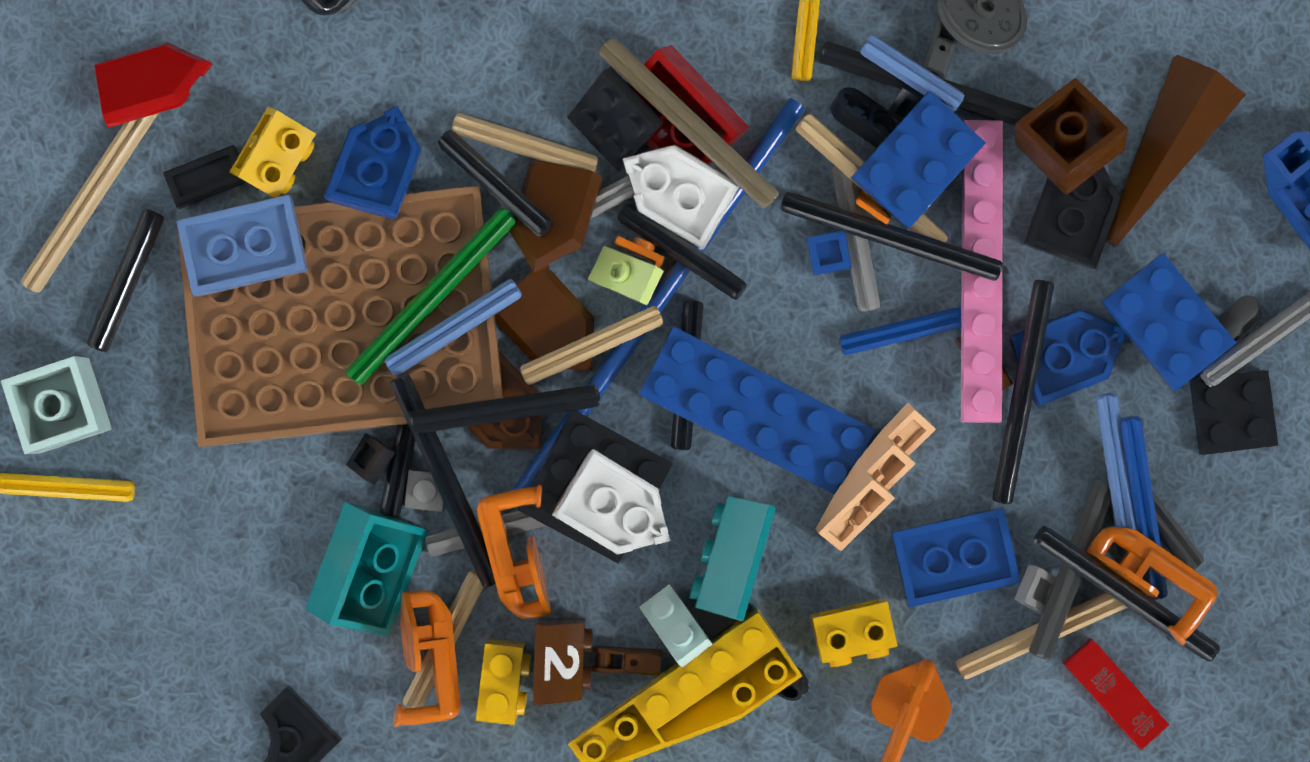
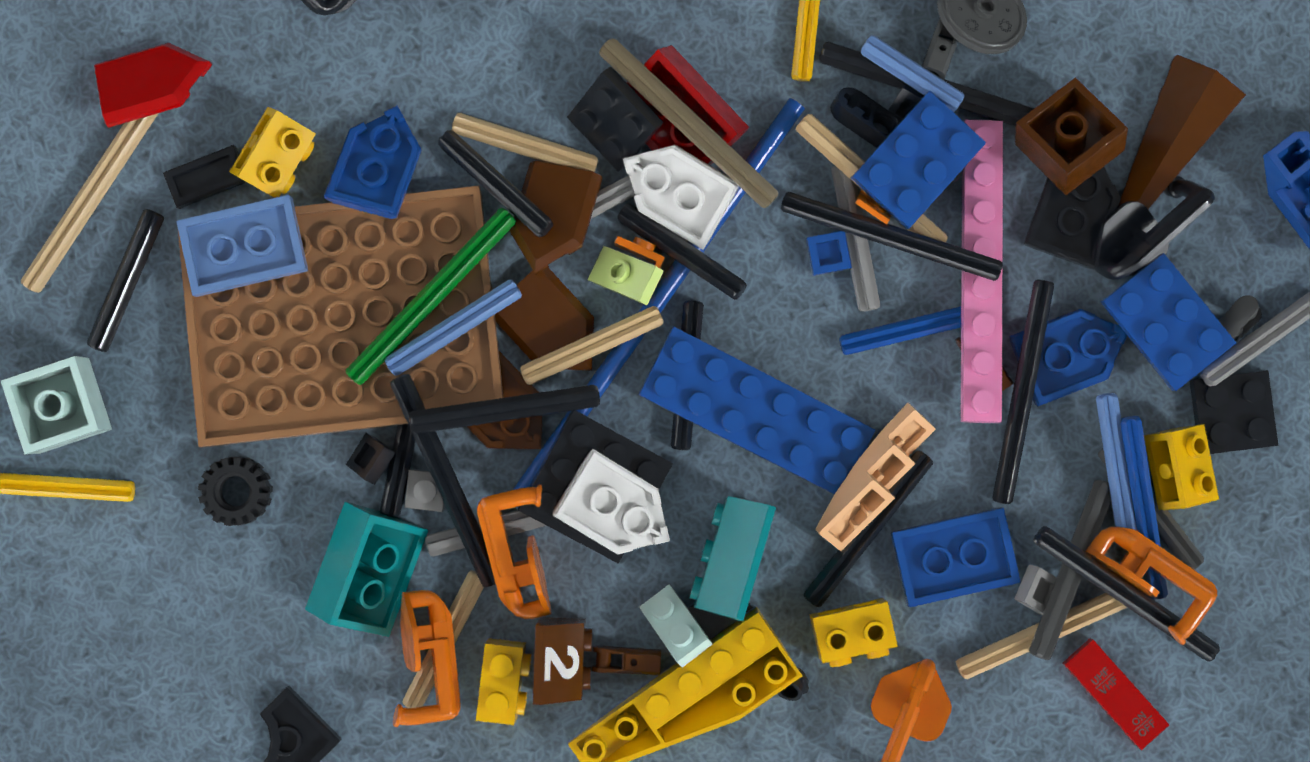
(213, 497): none -> black tyre
(844, 560): none -> black axle
(1133, 236): none -> black piece
(1181, 467): none -> yellow brick

